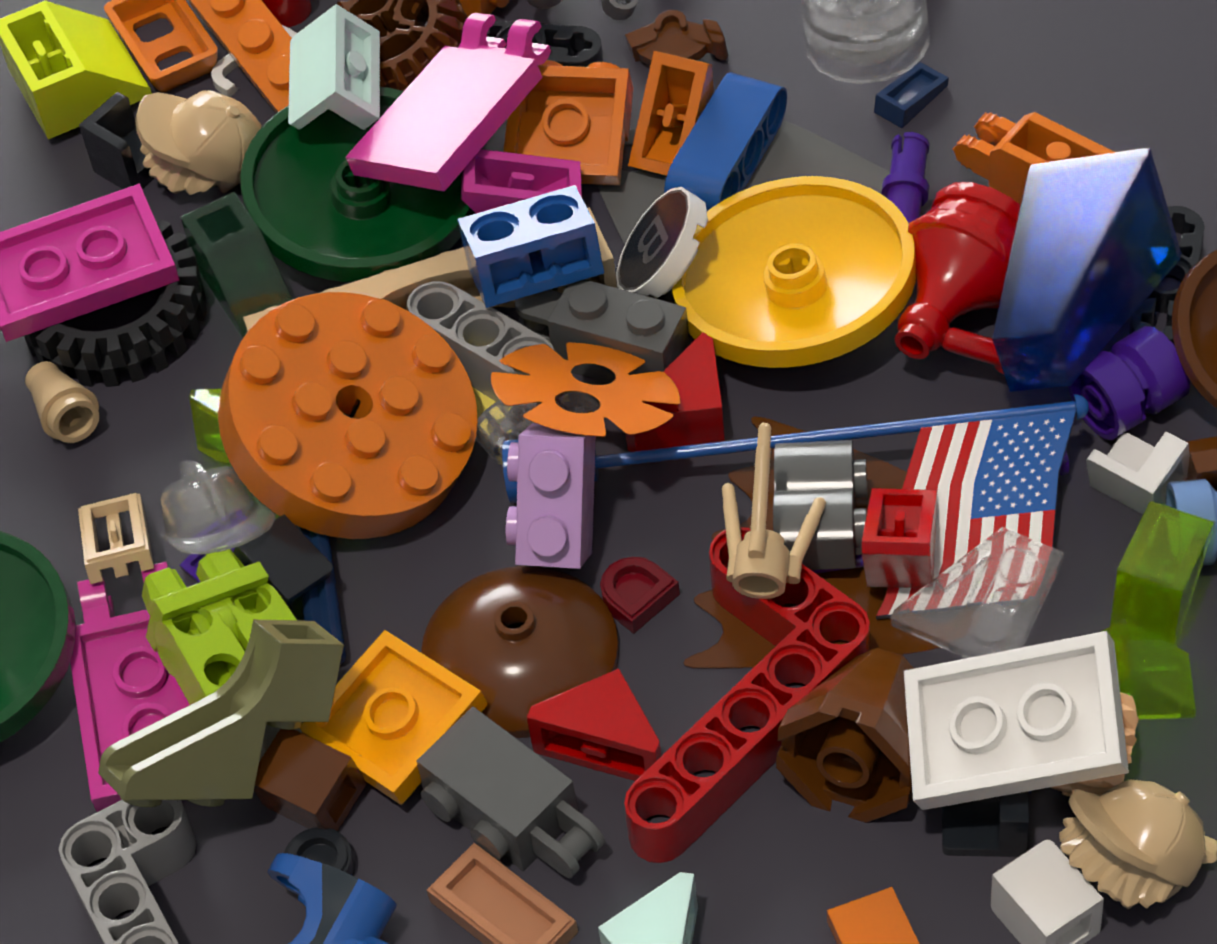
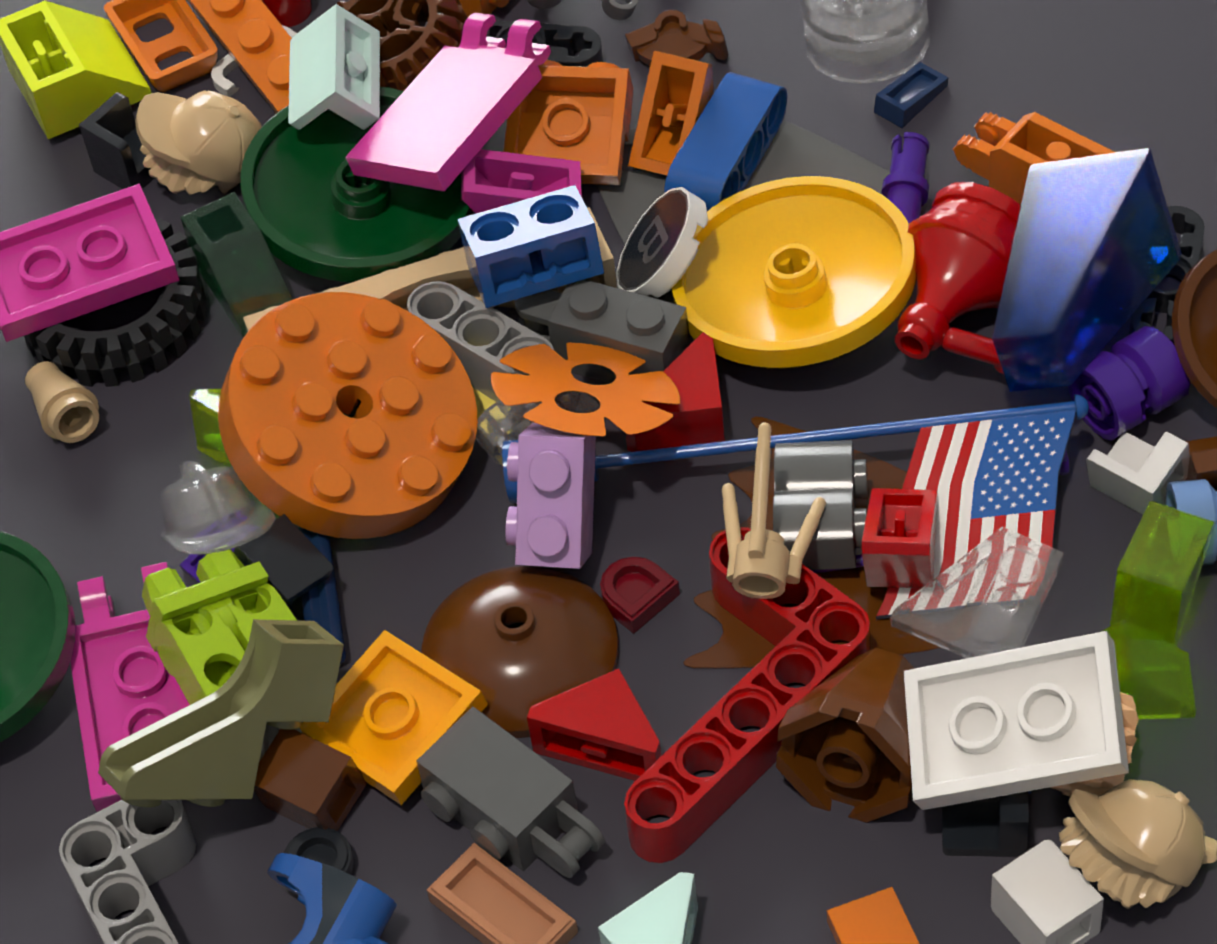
(118, 555): tan tile -> none

